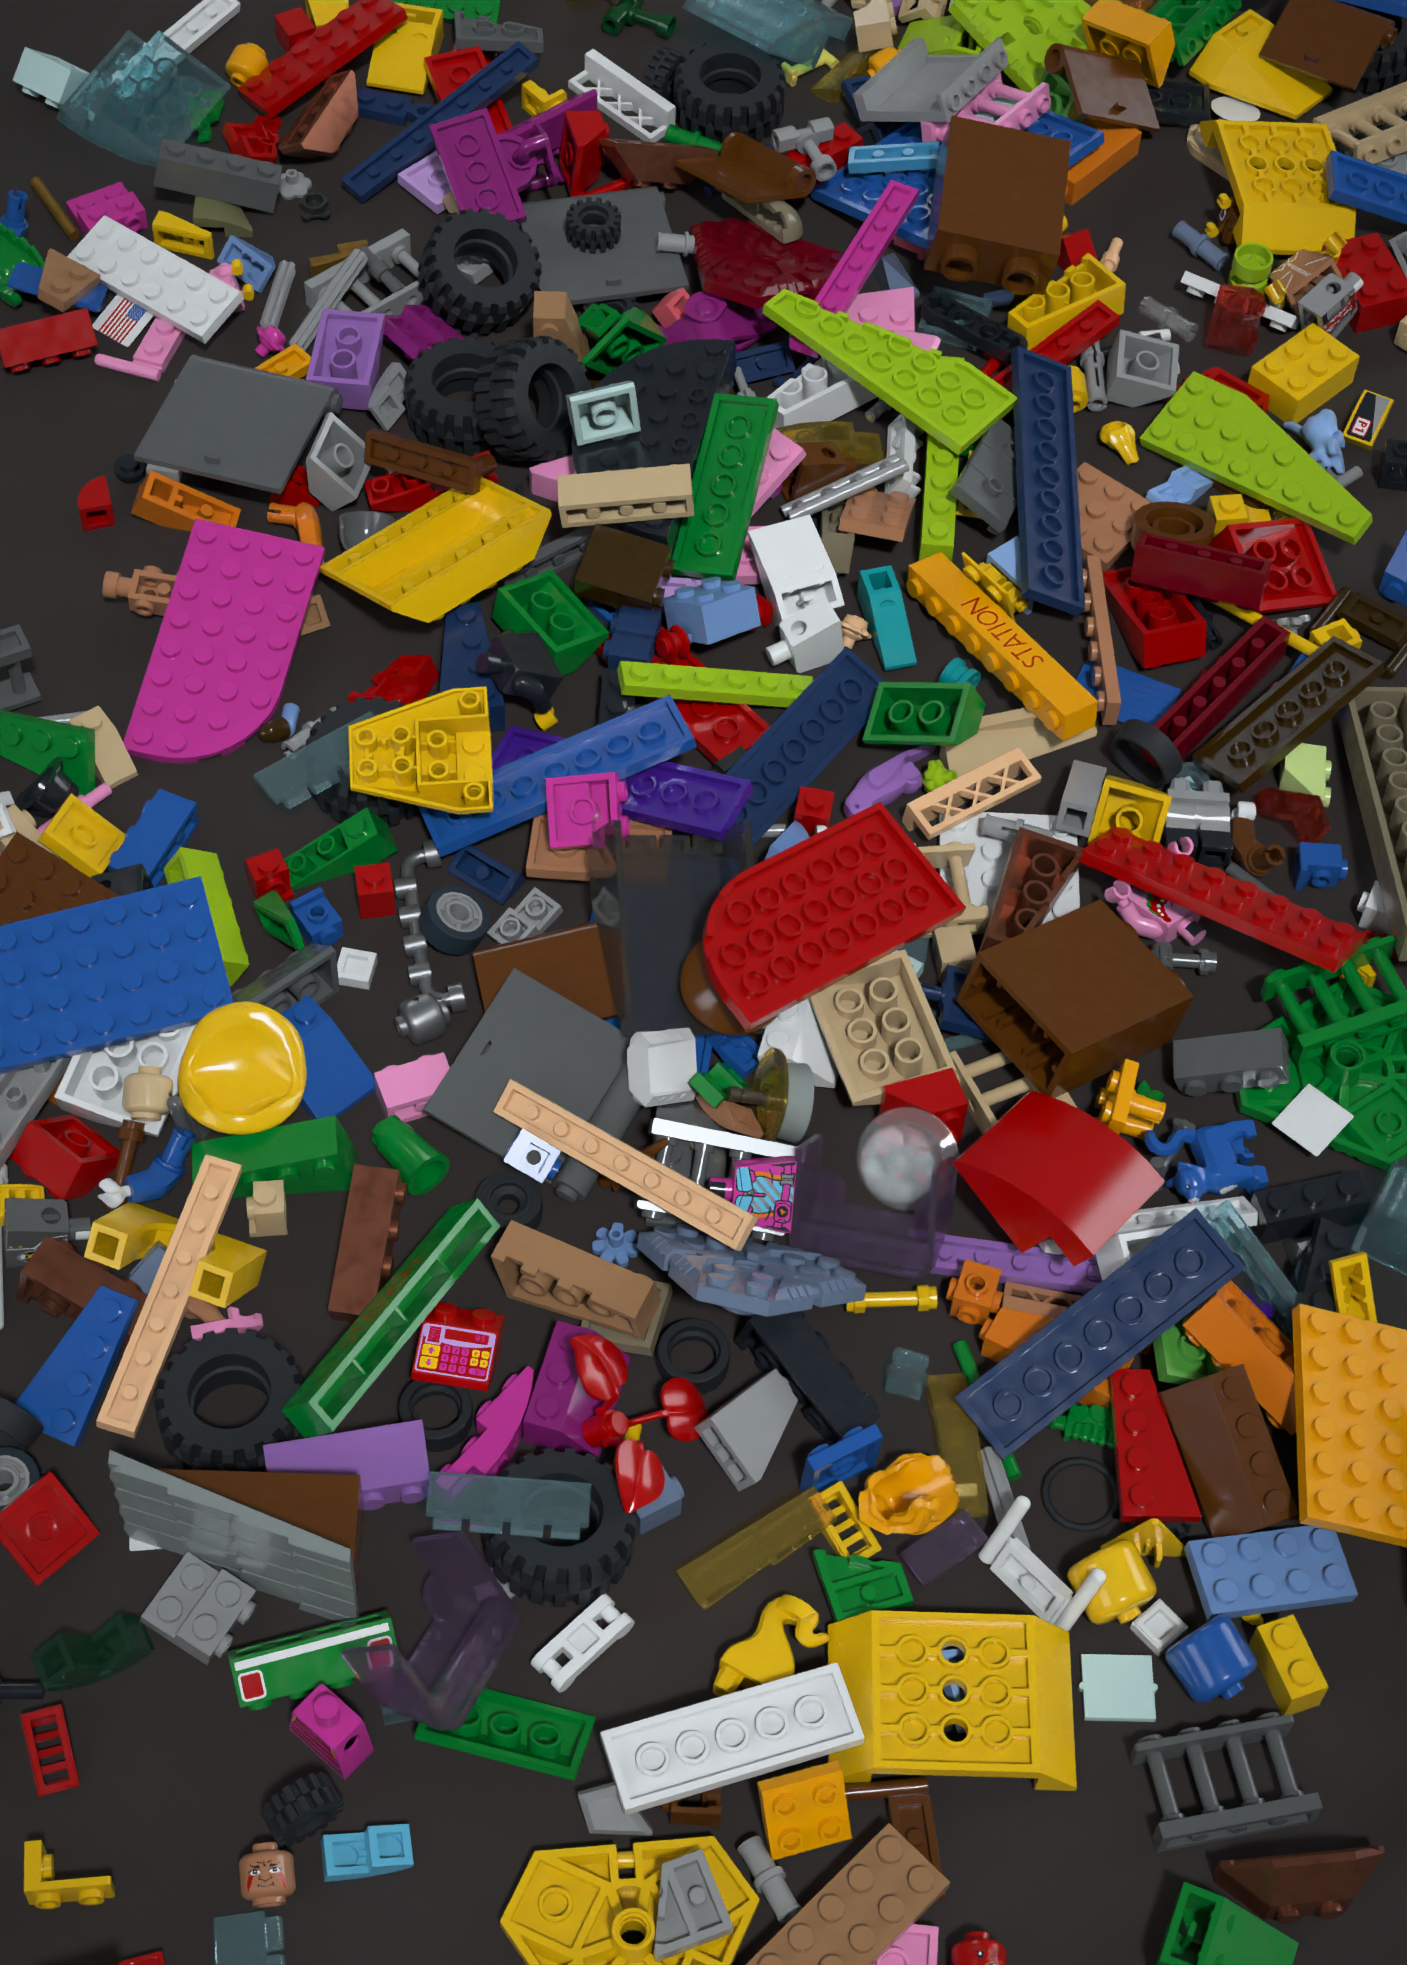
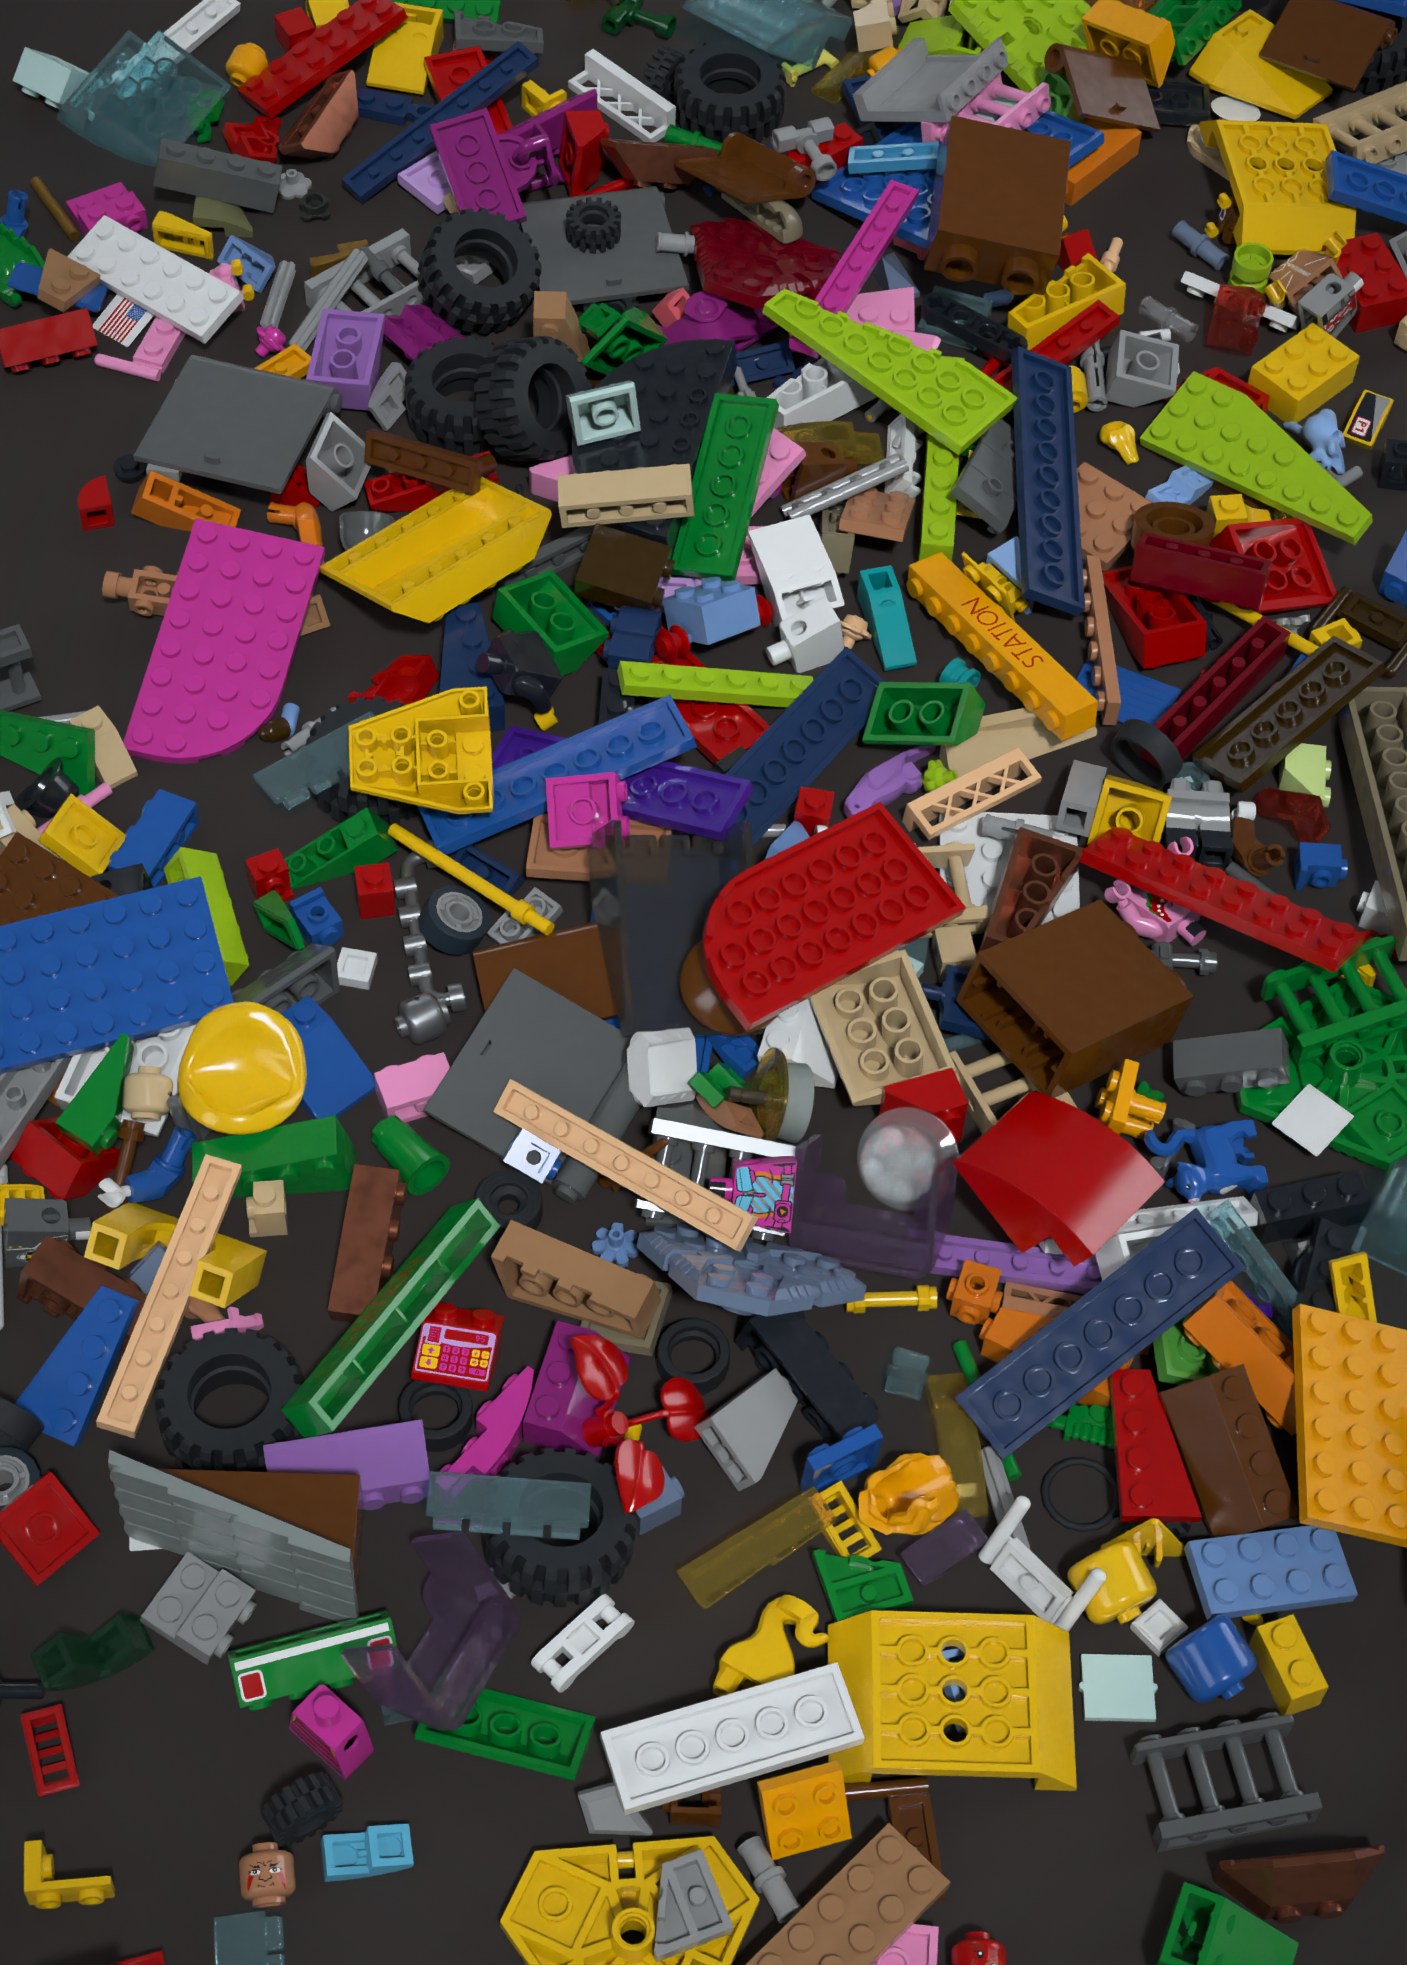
(97, 1108): none -> green slope
(520, 910): none -> yellow bar

